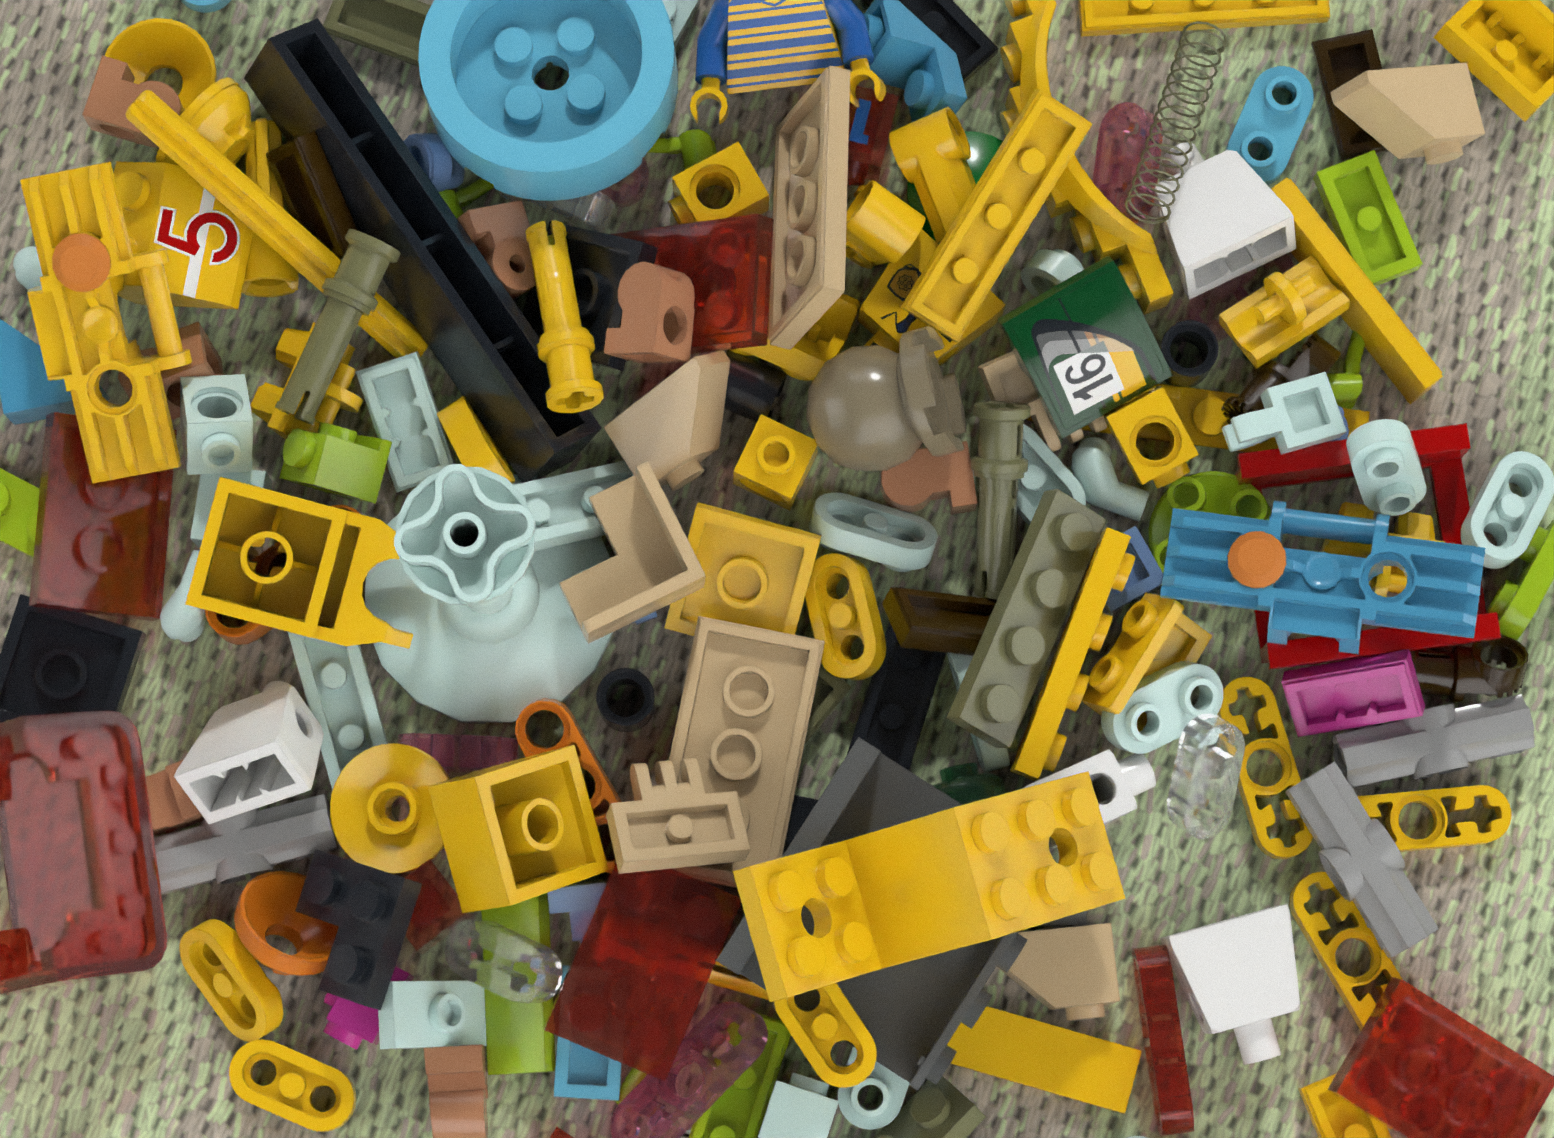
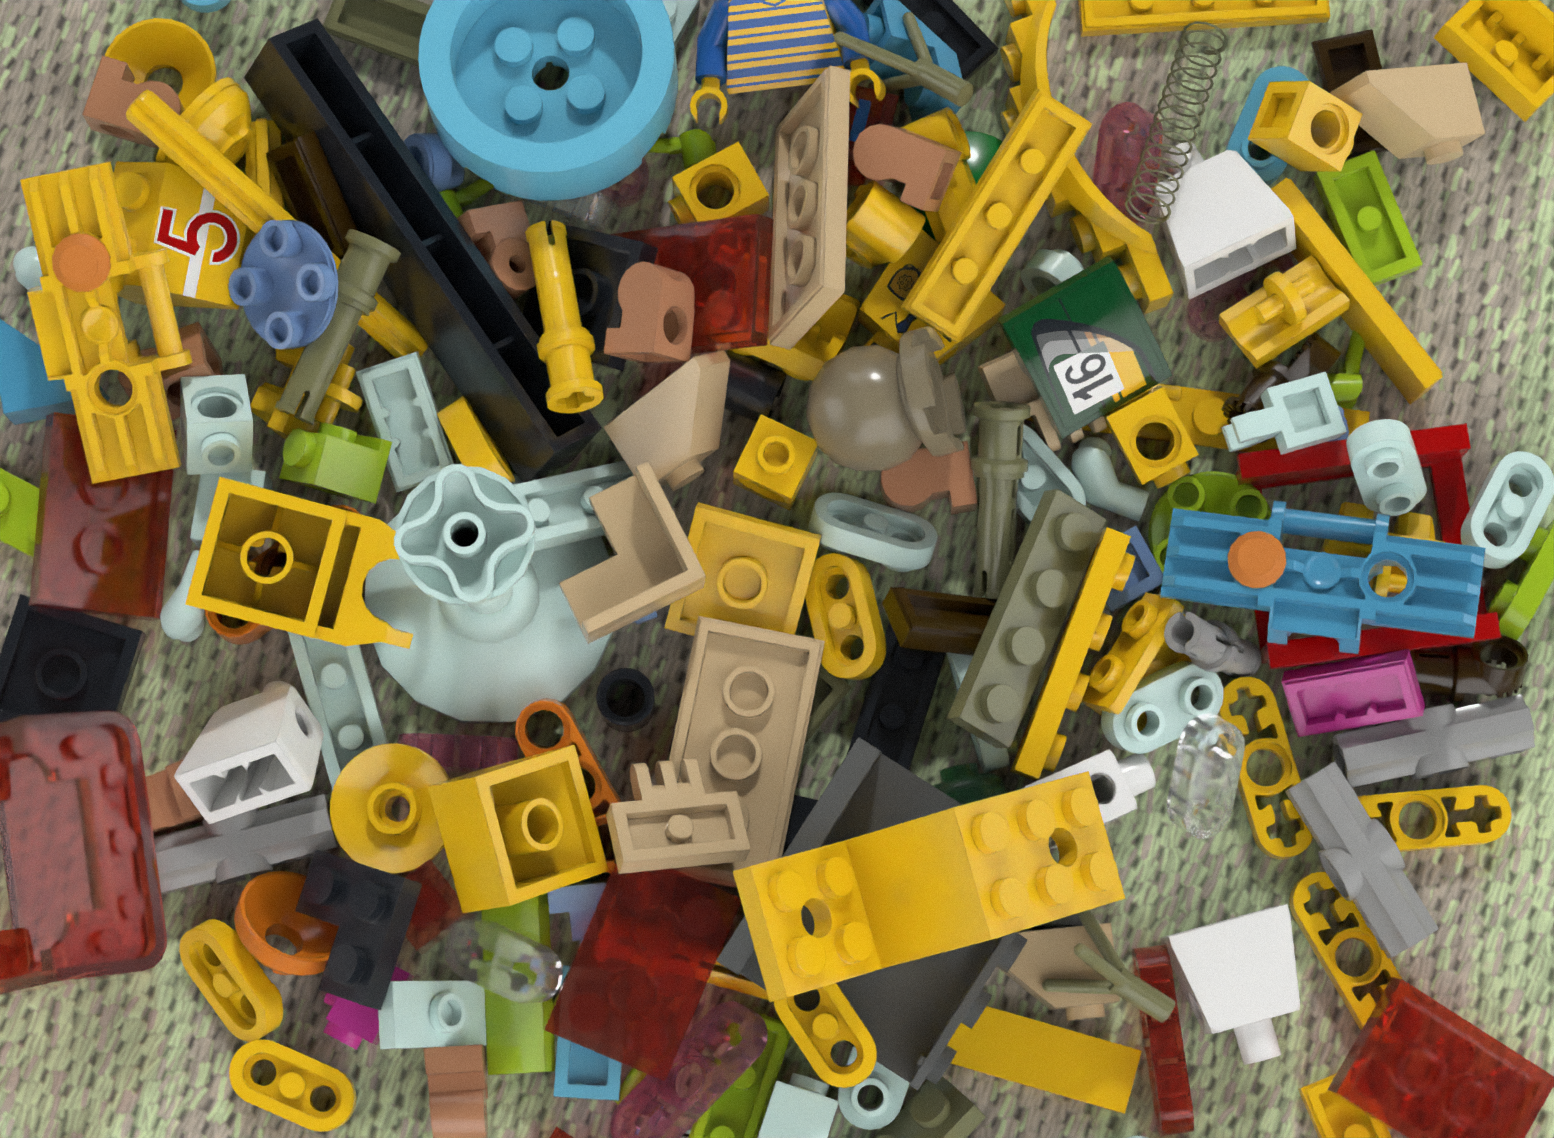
(286, 284): none -> medium blue dish
(907, 157): none -> nougat leg
(918, 73): none -> olive plant
(1118, 978): none -> olive plant
(1203, 339): black beam -> none
(1212, 645): none -> light grey pin
(1305, 126): none -> yellow brick

